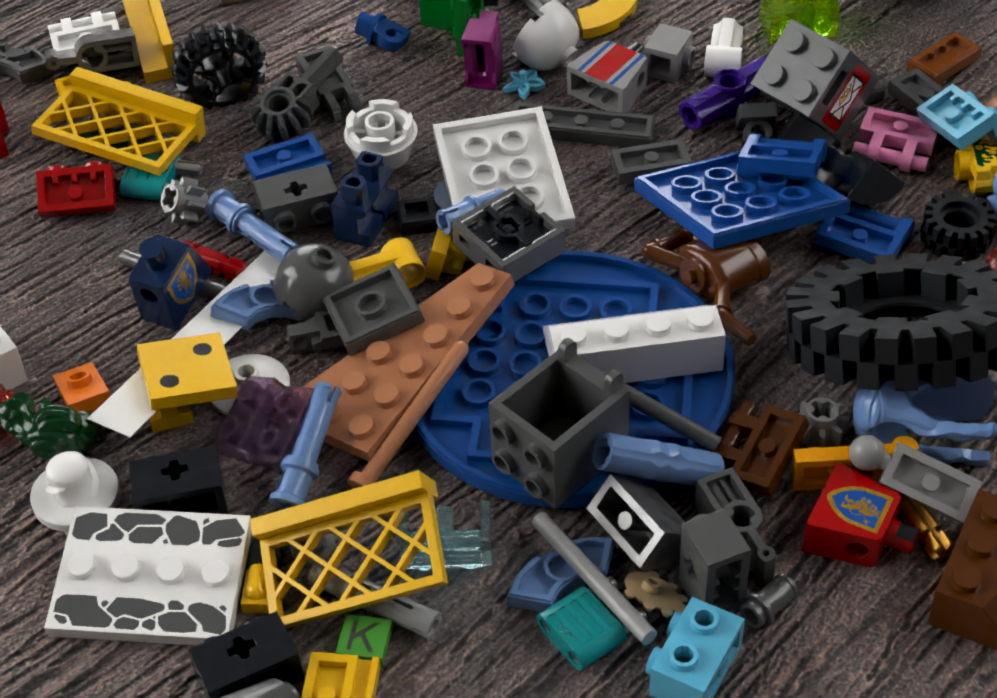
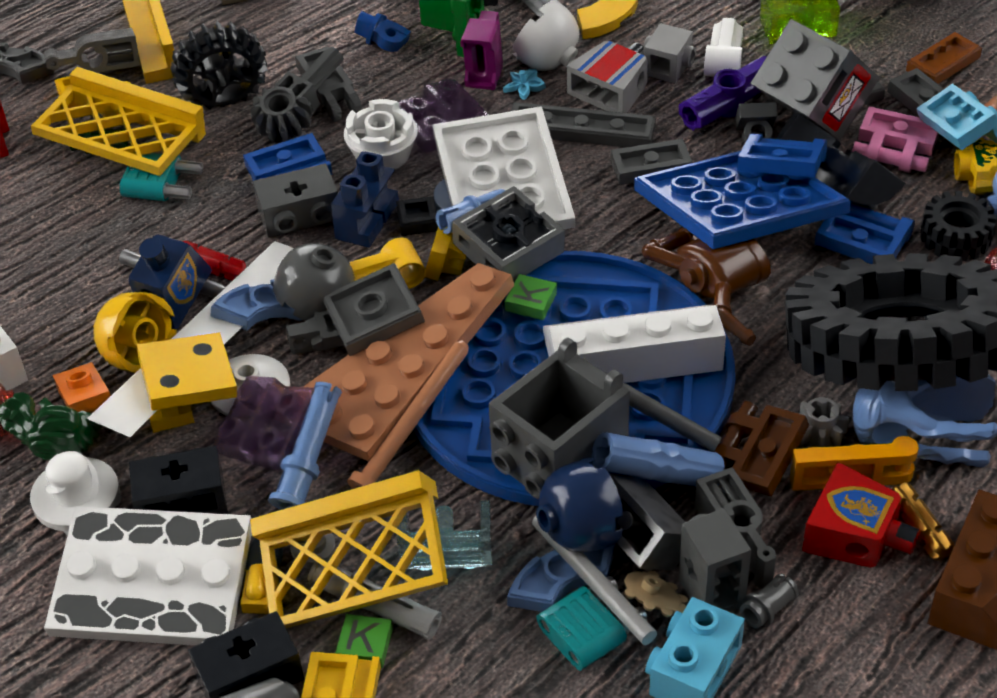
(66, 33): white plate -> none
(76, 189): red bracket -> none
(131, 321): none -> yellow cylinder
(184, 200): light grey gear -> none
(243, 221): medium blue pin -> none
(439, 104): none -> clear purple slope
(531, 297): none -> bright green tile
(580, 507): none -> dark blue cylinder
(917, 476): light grey plate -> none

